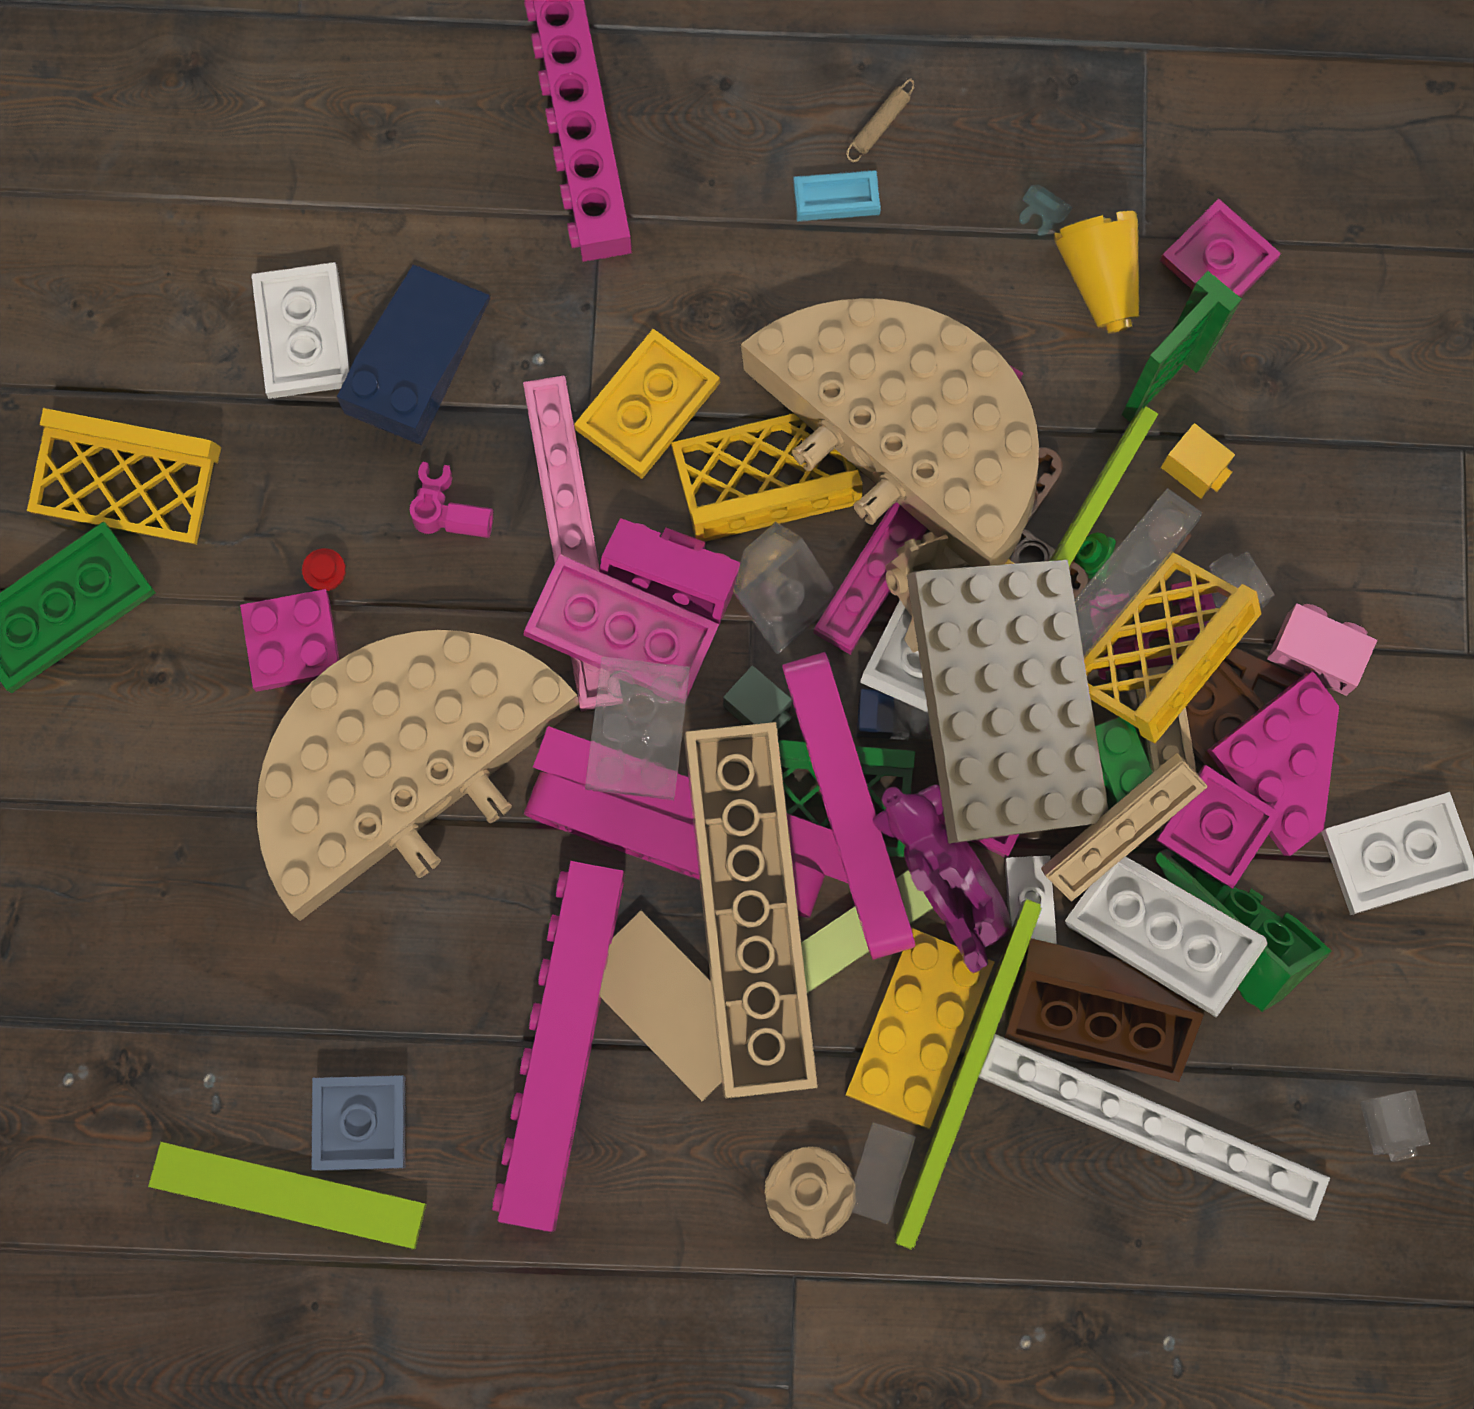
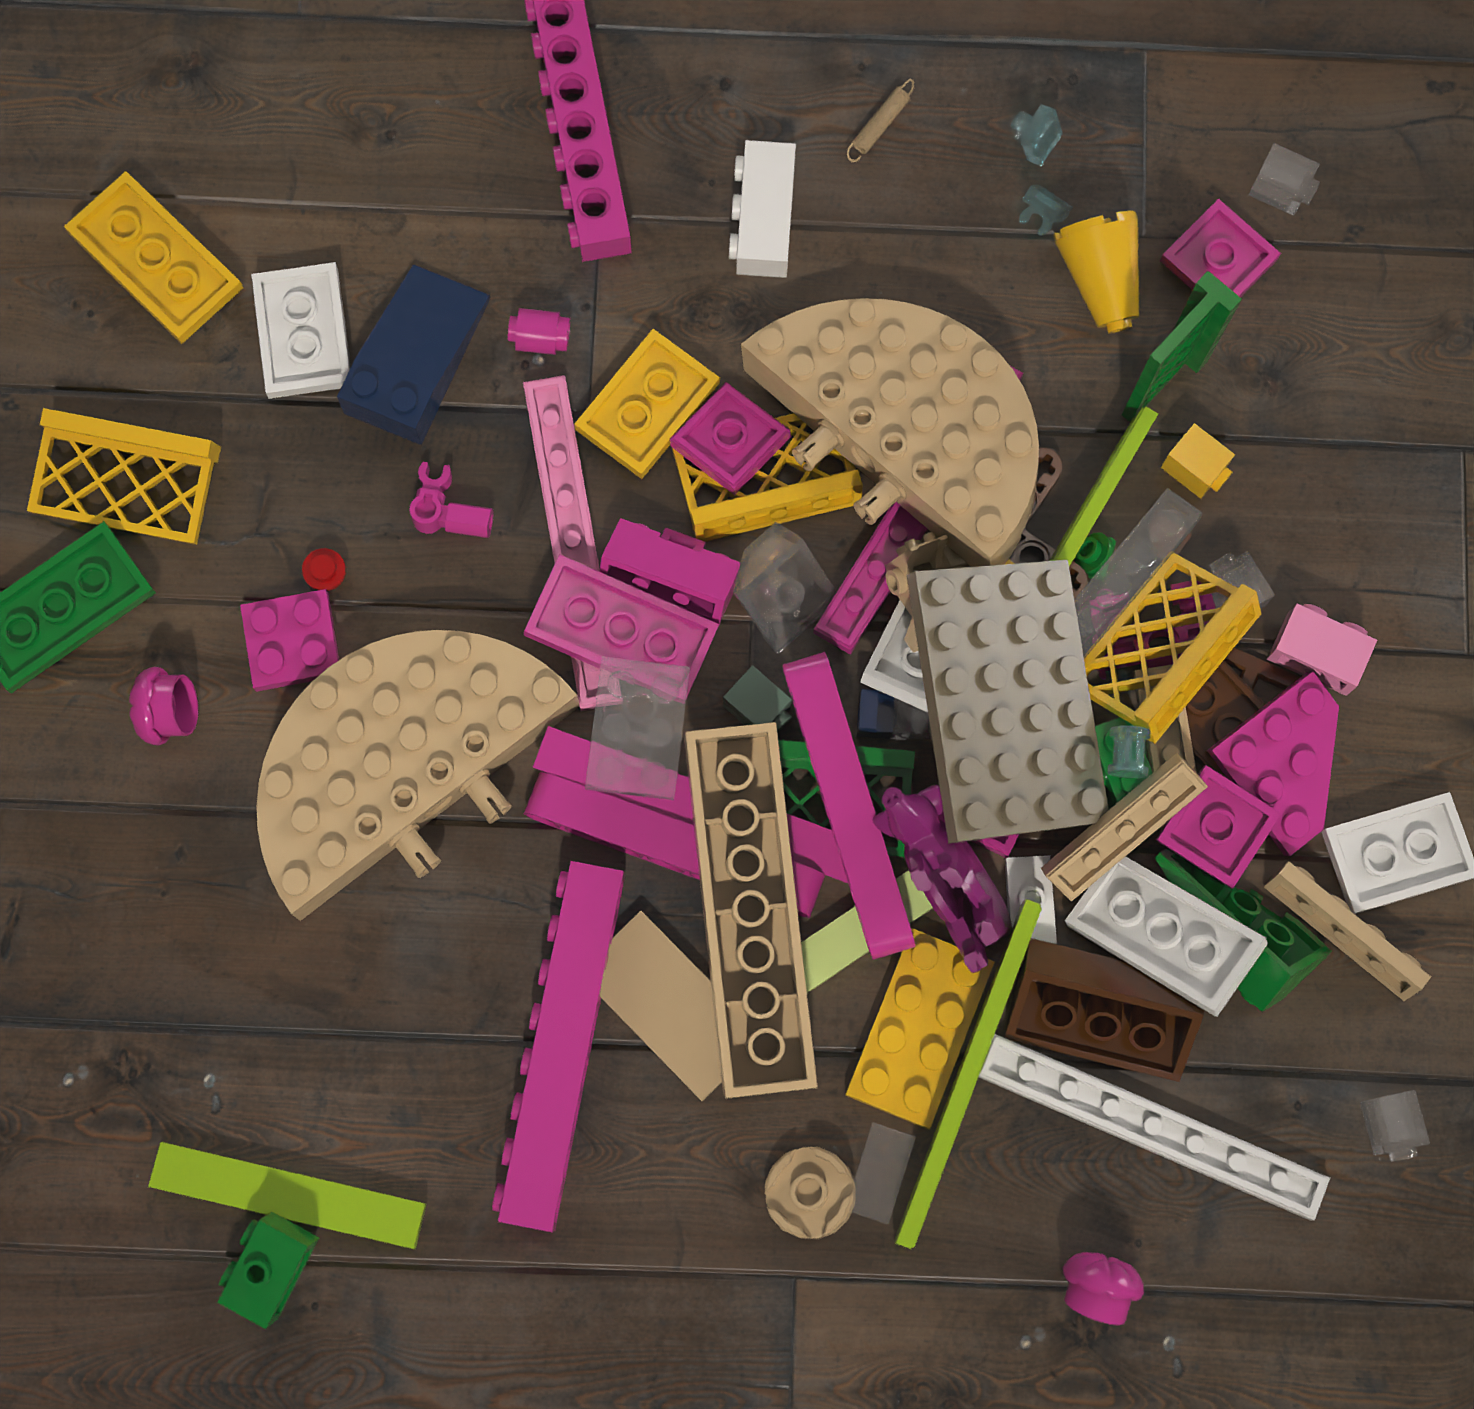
(153, 257): none -> yellow plate
(162, 706): none -> dark pink piece
(267, 1269): none -> green brick
(358, 1123): sand blue plate -> none
(539, 331): none -> dark pink brick
(730, 438): none -> dark pink tile
(763, 208): none -> white brick
(836, 195): medium azure tile -> none
(1037, 133): none -> clear light blue tile
(1101, 1287): none -> dark pink piece
(1129, 751): none -> clear light blue bush
(1285, 180): none -> clear brick
(1345, 930): none -> tan plate

